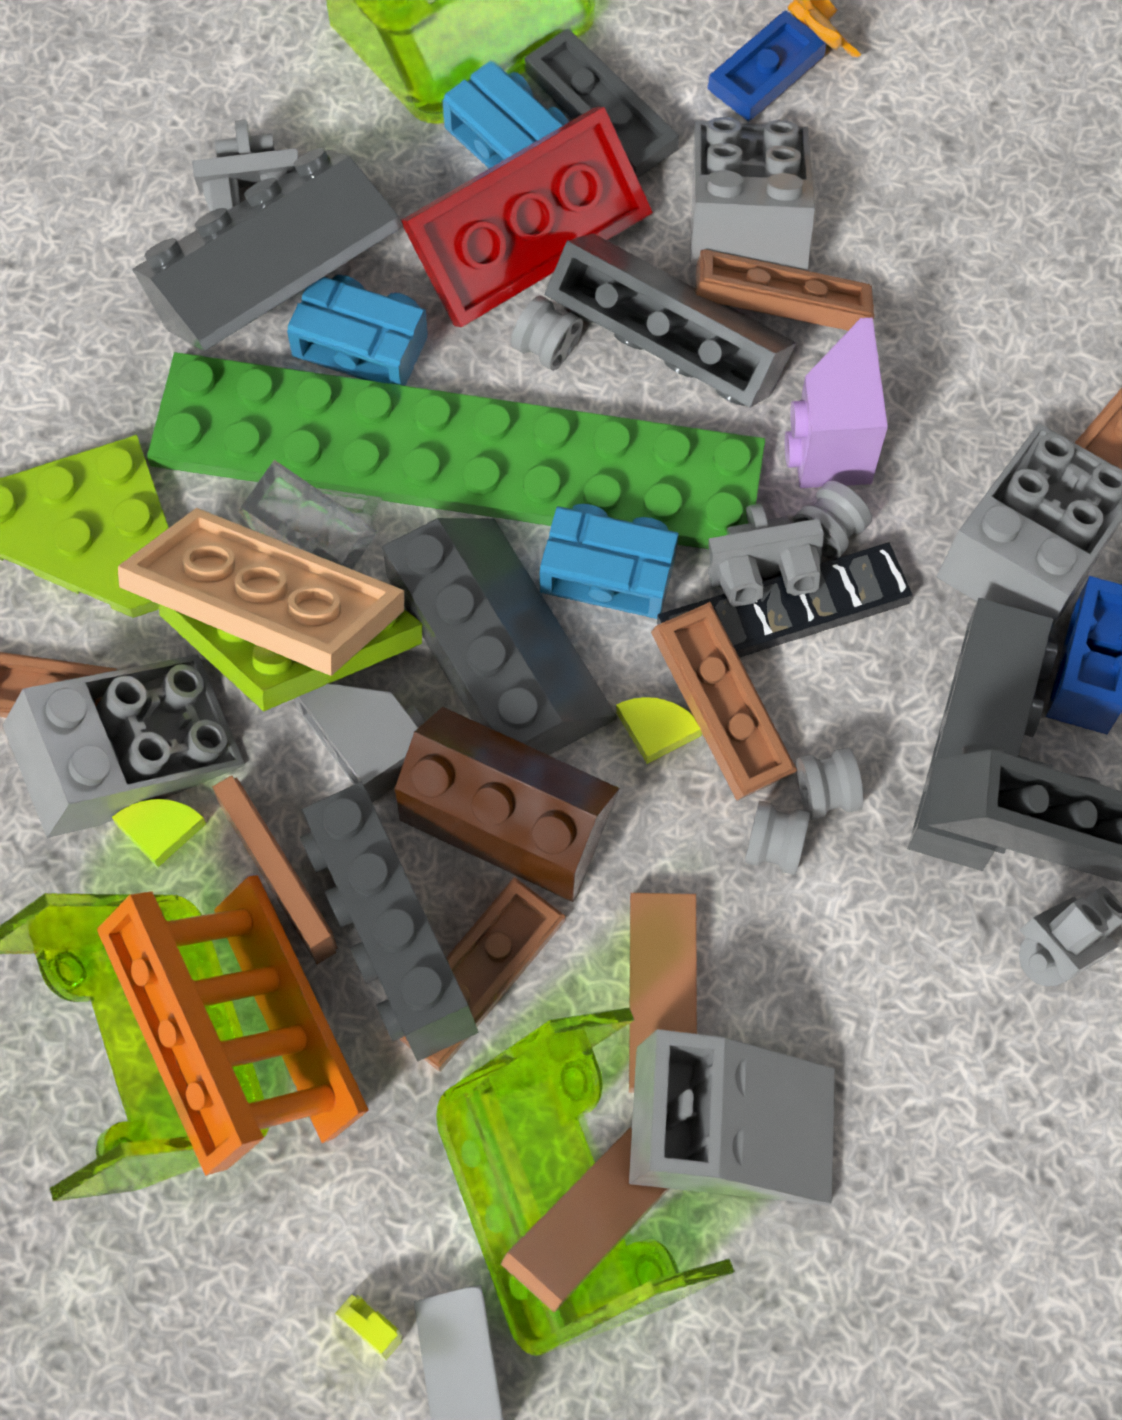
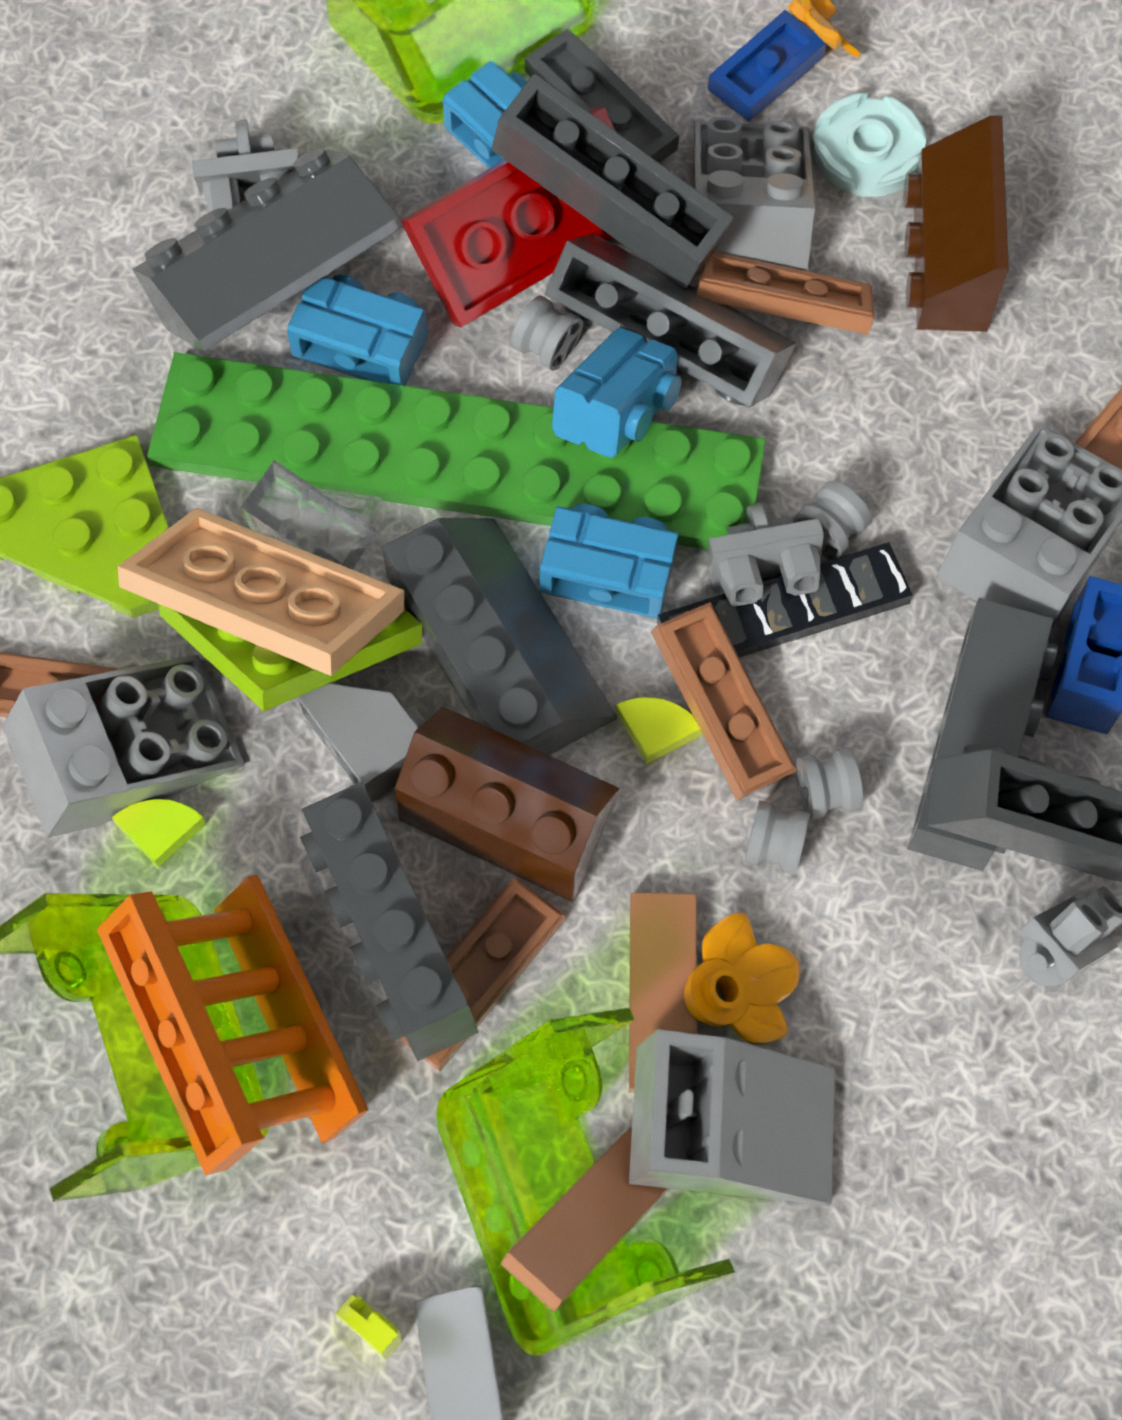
(276, 869): nougat tile -> none
(610, 181): none -> dark grey brick
(616, 393): none -> dark azure brick
(750, 978): none -> light orange plate
(840, 414): lavender slope -> none
(867, 162): none -> light aqua tile
(958, 229): none -> reddish brown slope

